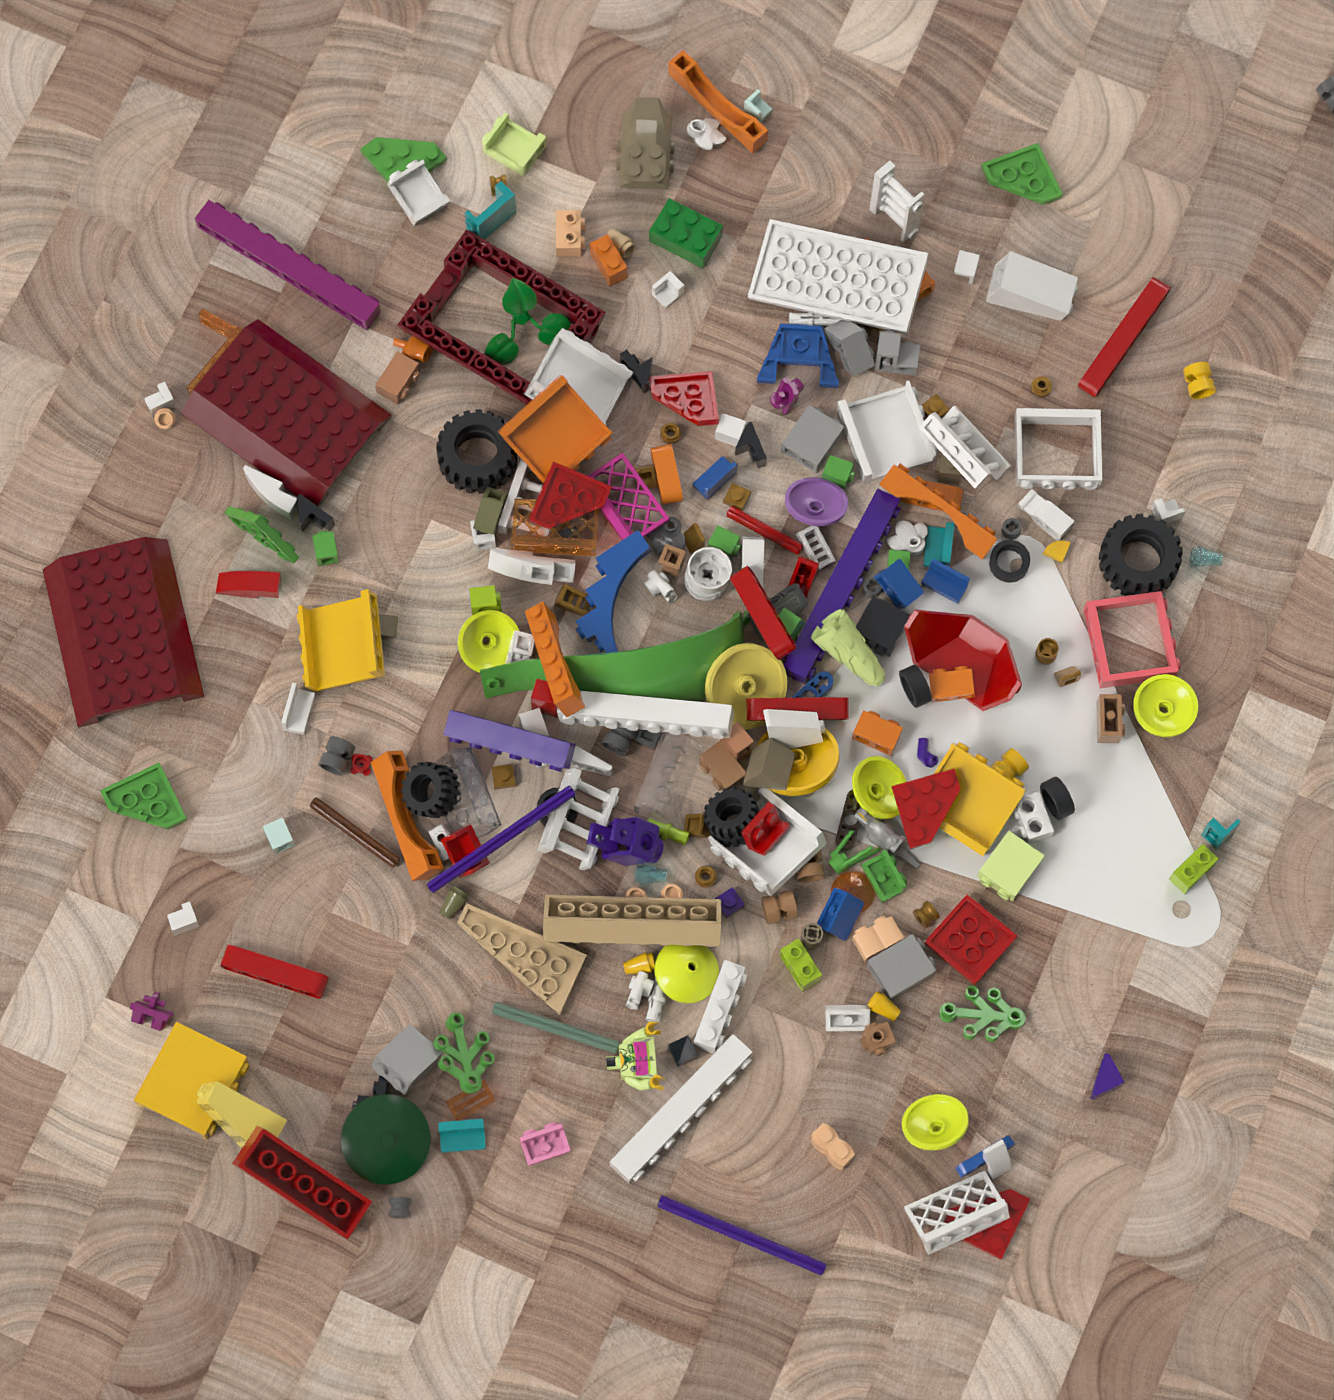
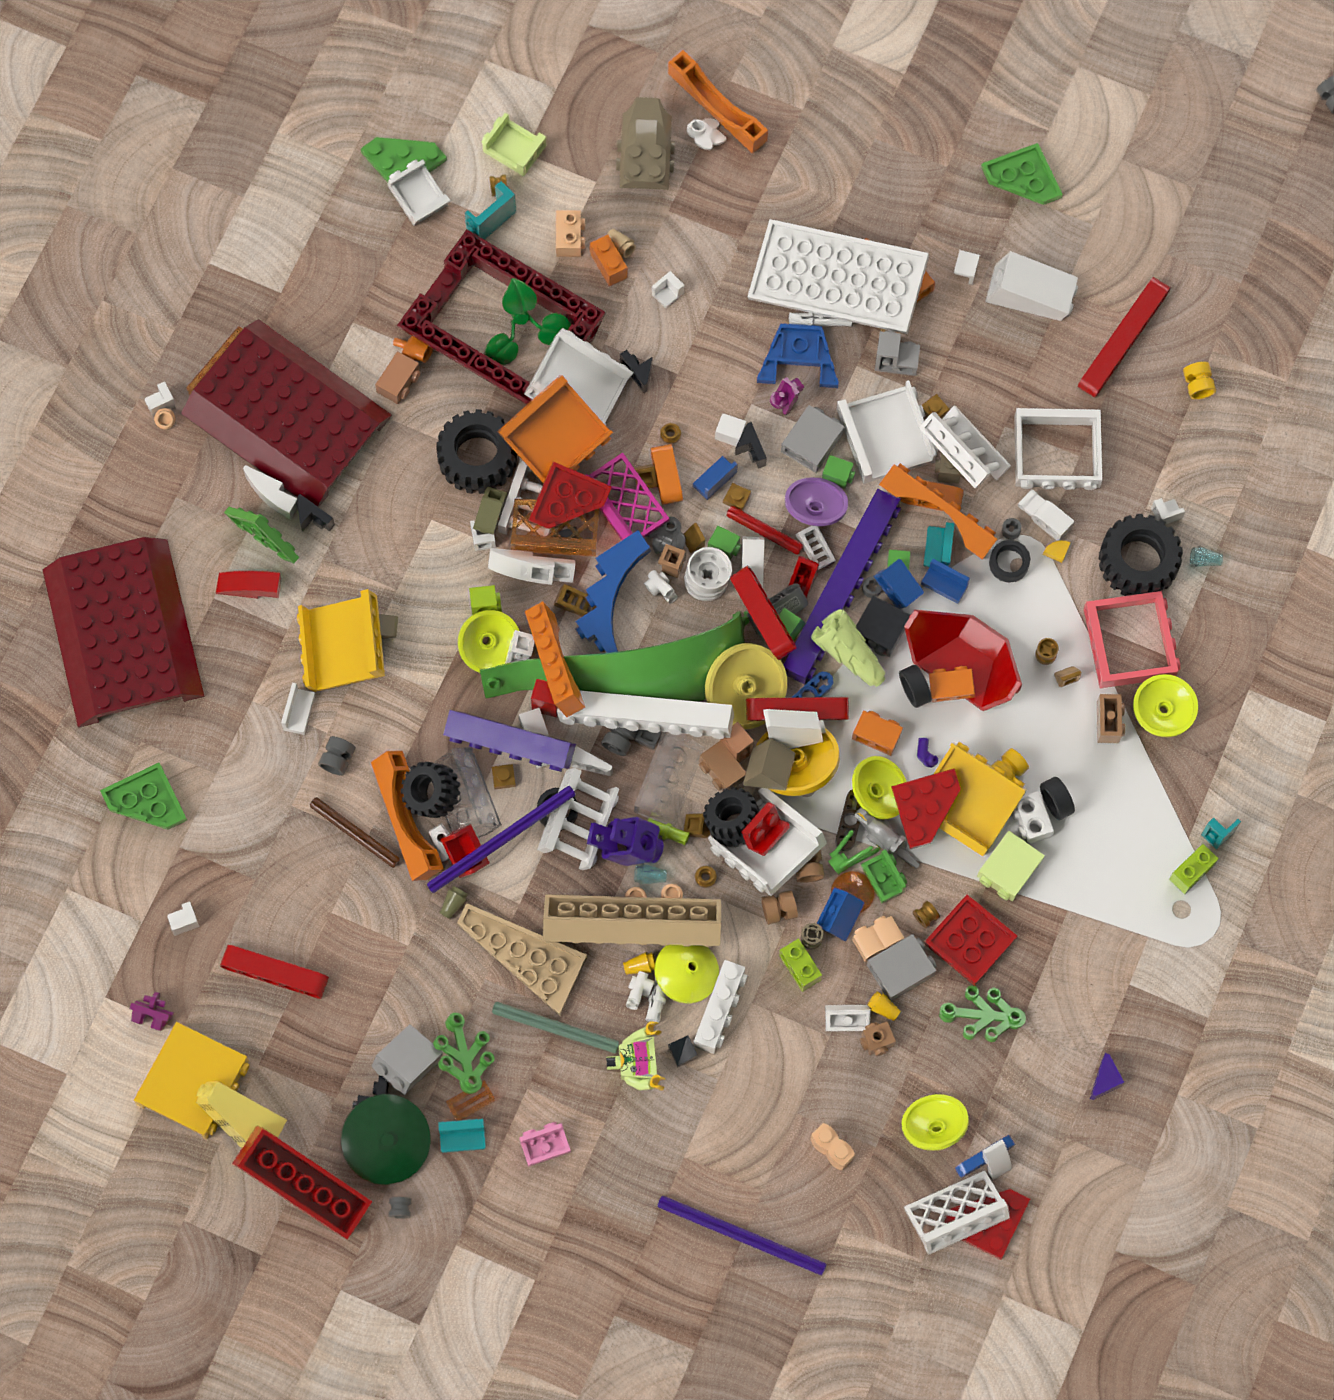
(216, 323): clear orange tile -> none
(278, 836): light aqua panel -> none
(287, 264): magenta brick -> none
(325, 548): bright green brick -> none
(360, 758): red plate -> none
(680, 1109): white brick -> none
(685, 233): green brick -> none
(688, 395): plate -> none
(730, 902): dark purple plate -> none
(757, 107): light aqua panel -> none
(851, 345): light grey brick -> none
(896, 201): white fence -> none
(907, 535): white plate -> none
(1041, 392): pearl gold plate -> none

